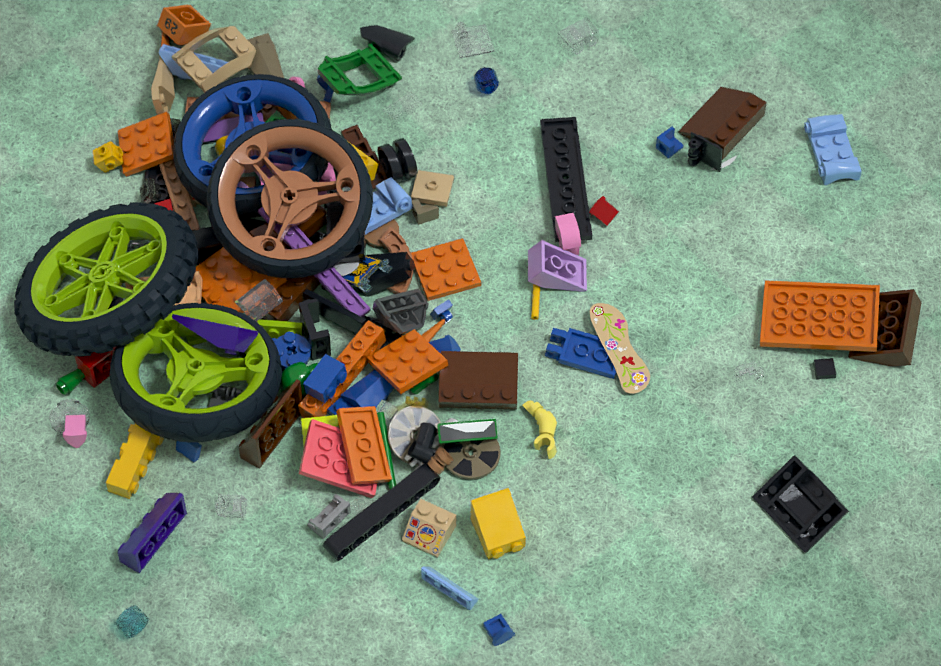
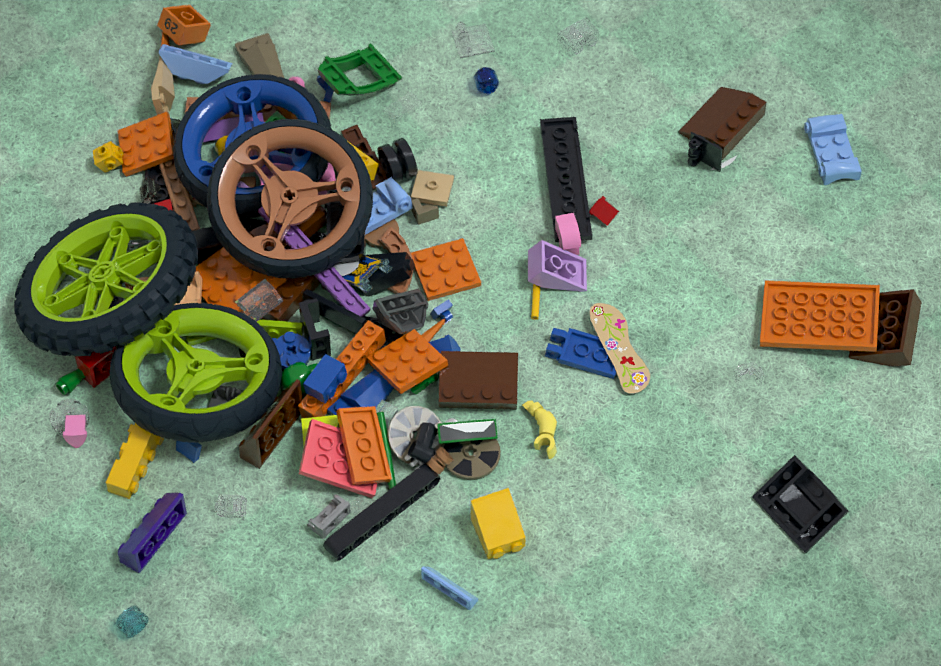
(200, 73): tan wedge -> none
(220, 335): dark purple wedge -> none
(386, 40): black panel -> none
(416, 402): clear yellow tile -> none
(429, 528): tan slope -> none
(498, 630): blue tile -> none
(667, 143): blue panel -> none
(824, 368): black tile -> none

